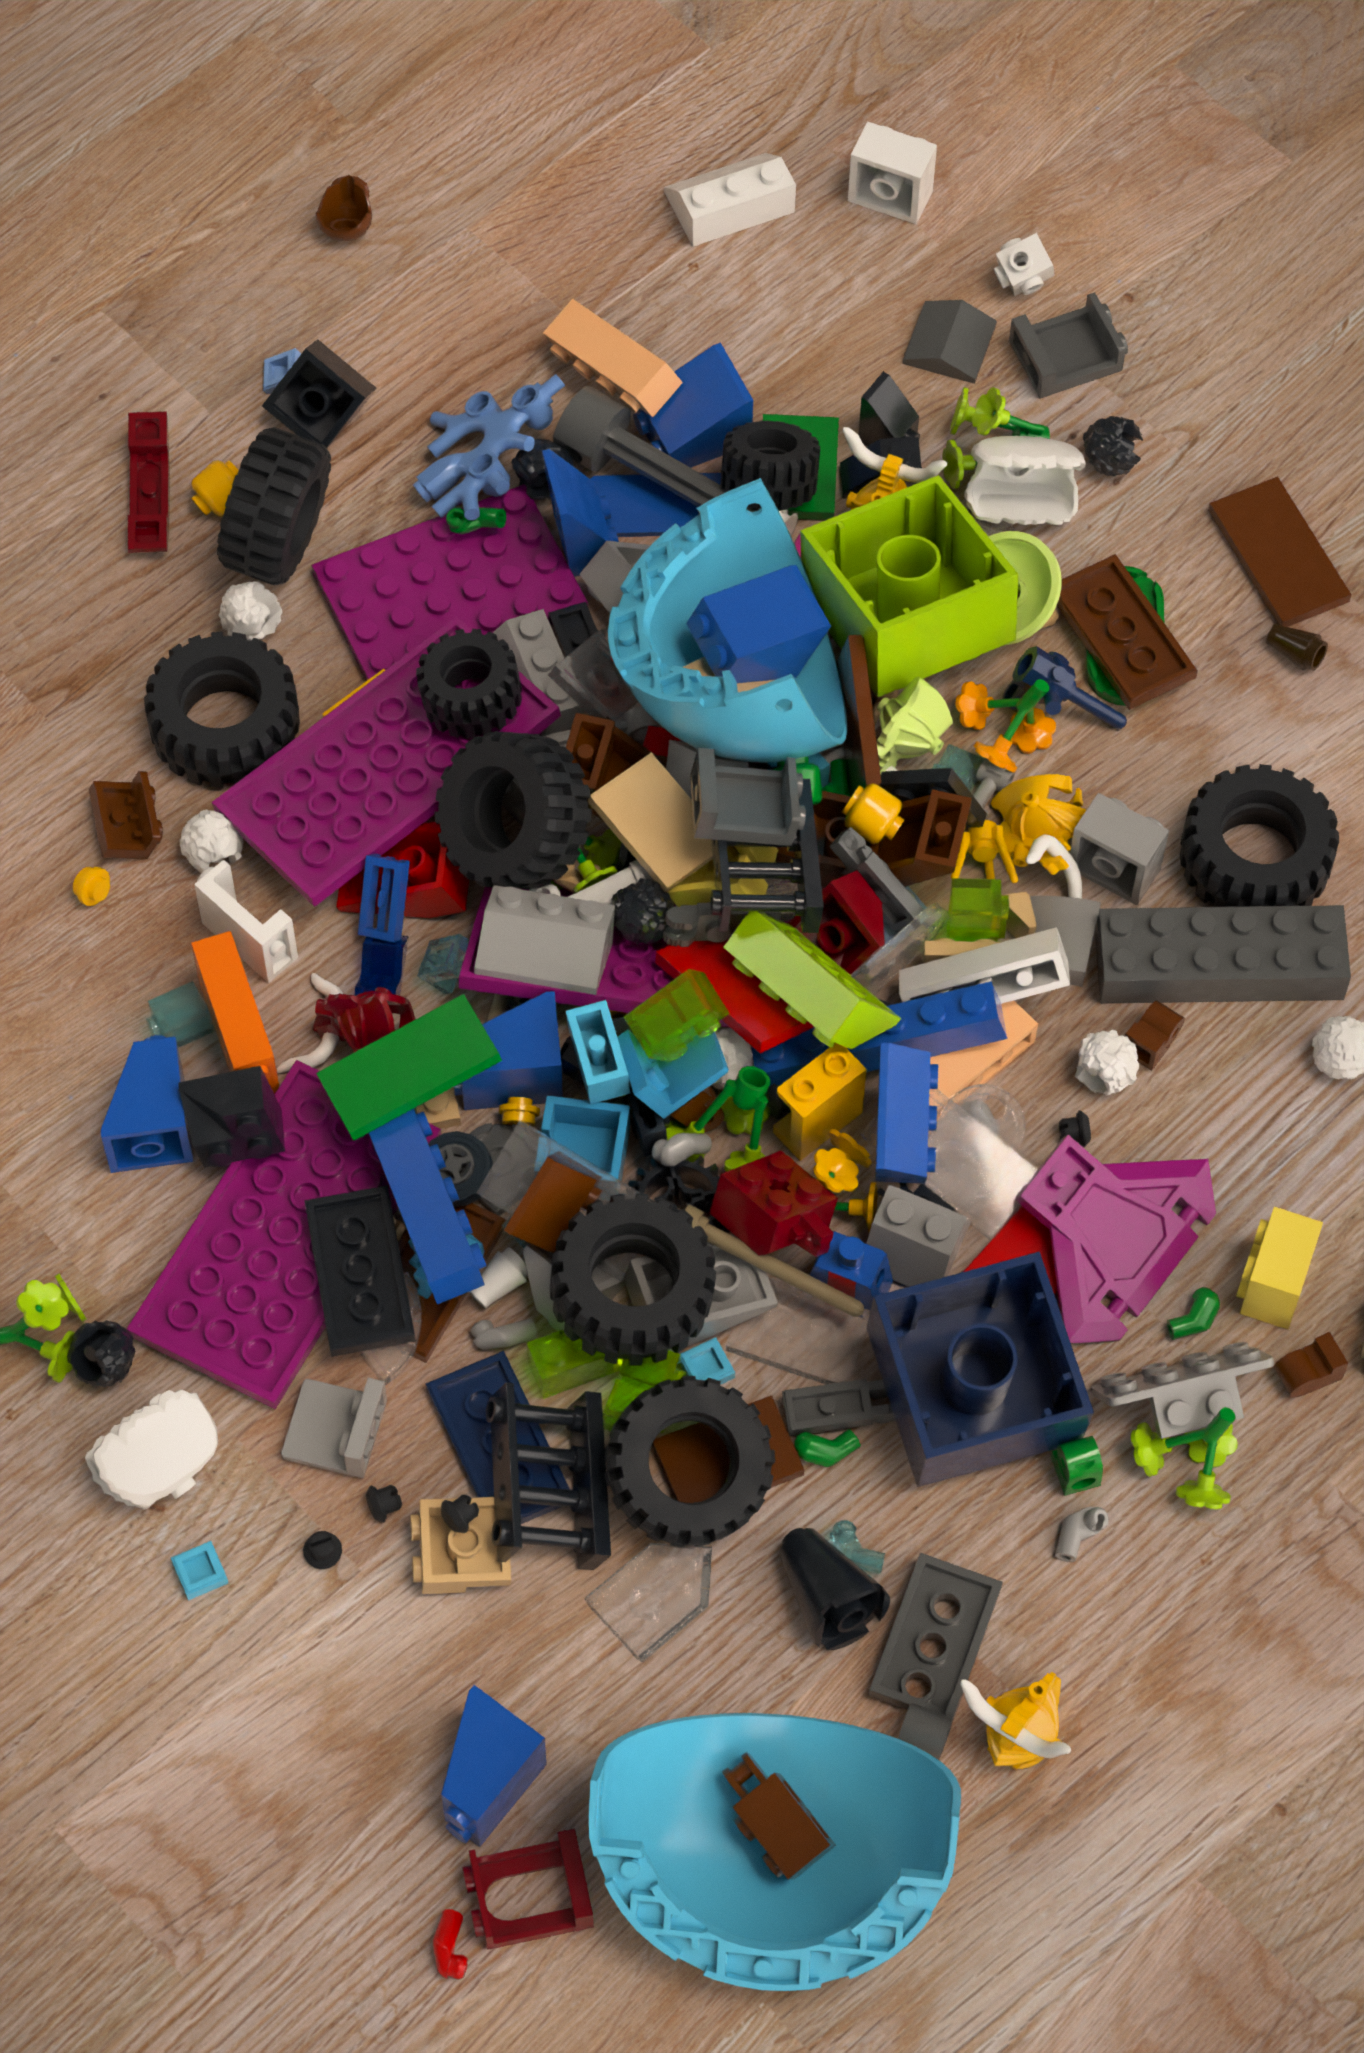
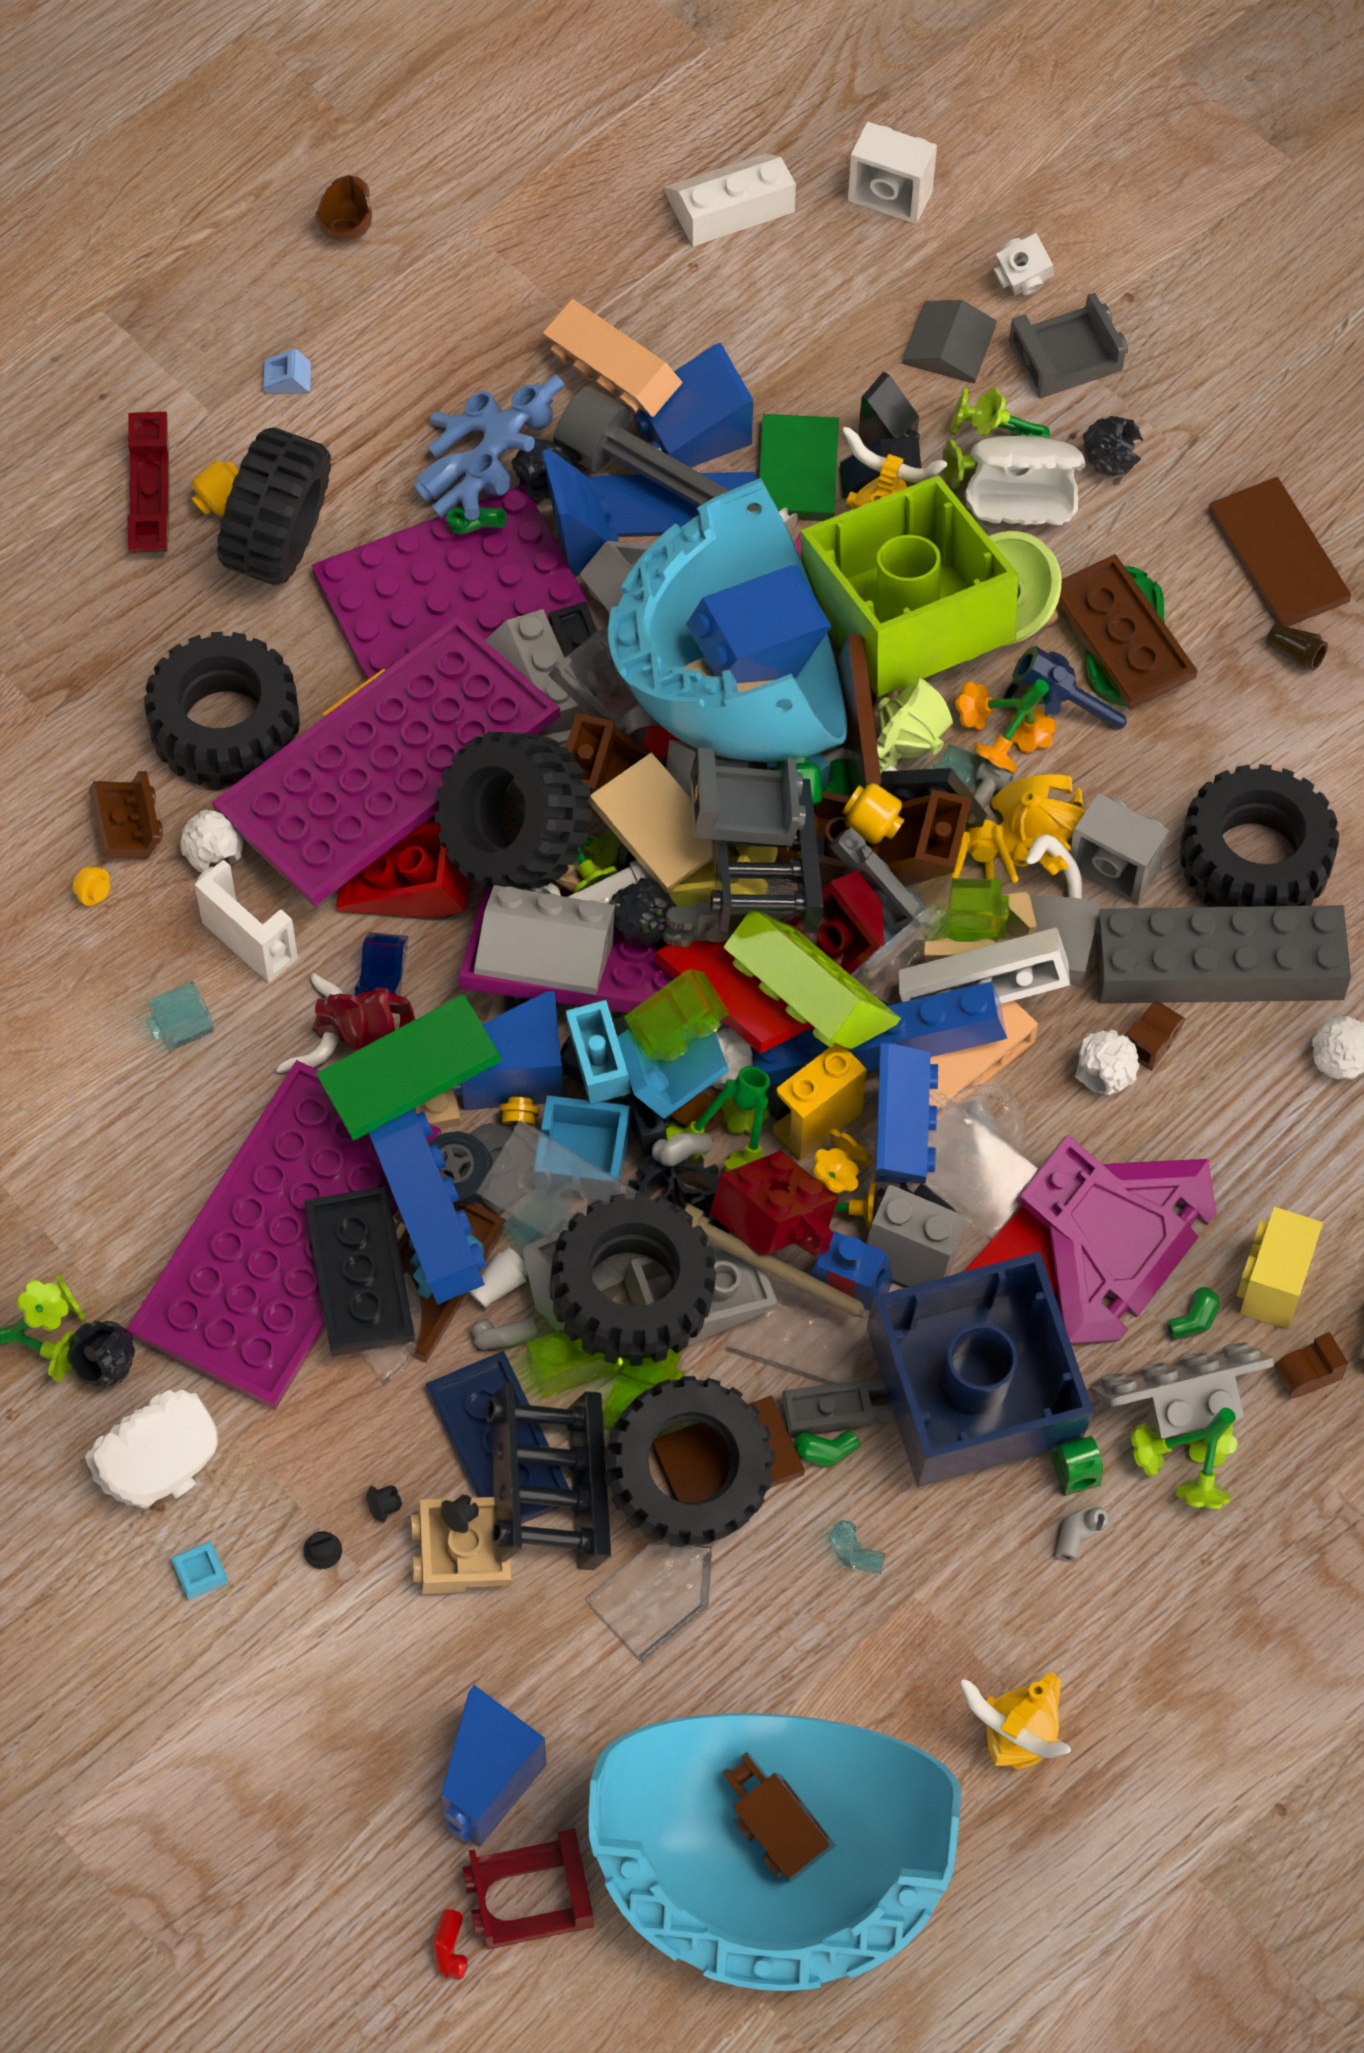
(146, 1112): blue slope -> none
(232, 1117): black slope -> none
(233, 1006): orange brick -> none
(250, 610): white piece -> none
(319, 395): black slope -> none
(335, 1426): light grey bracket -> none
(391, 867): blue tile -> none
(443, 962): clear light blue bracket -> none
(465, 658): black tyre -> none
(552, 1200): reddish brown slope -> none
(707, 1362): medium azure tile -> none
(777, 454): black tyre -> none
(831, 1589): black cone -> none
(976, 1595): dark grey hinge -> none
(1077, 1128): black piece -> none

